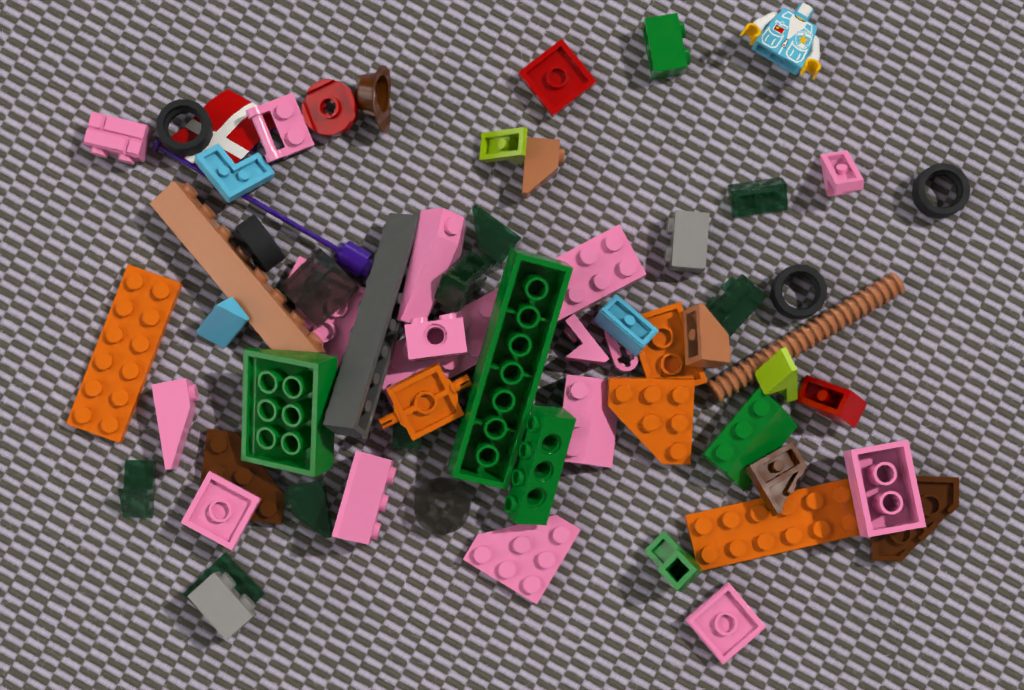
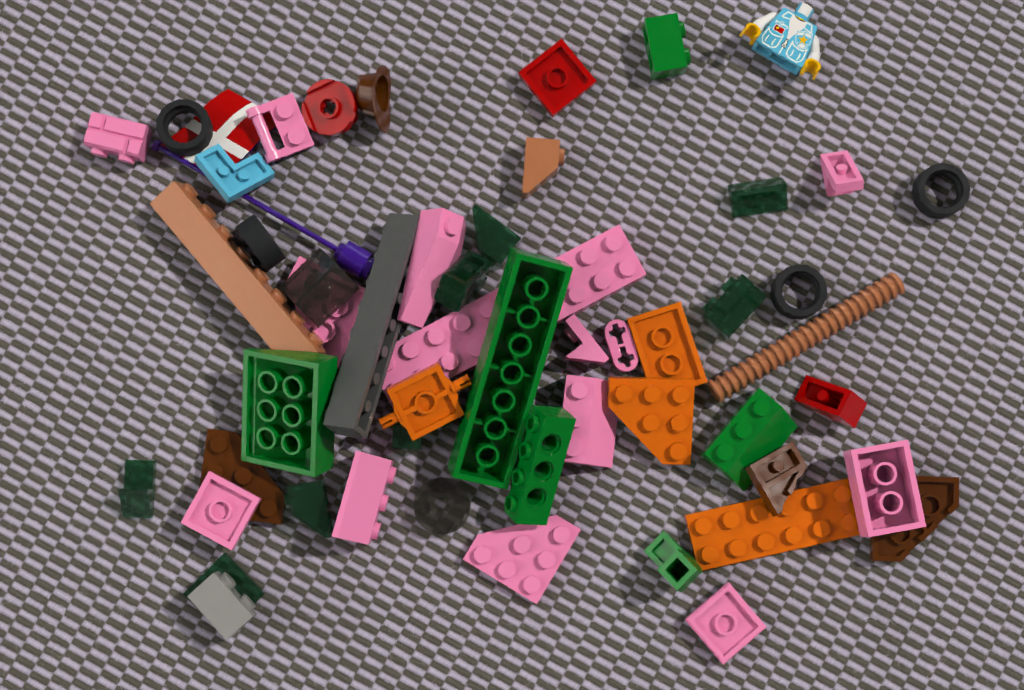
(124, 354): orange plate -> none
(174, 413): bright pink slope -> none
(223, 323): medium azure slope -> none
(452, 345): bright pink brick -> none
(504, 145): lime slope -> none
(625, 325): medium azure slope -> none
(688, 241): light grey brick -> none
(704, 339): nougat slope -> none
(779, 376): lime slope -> none

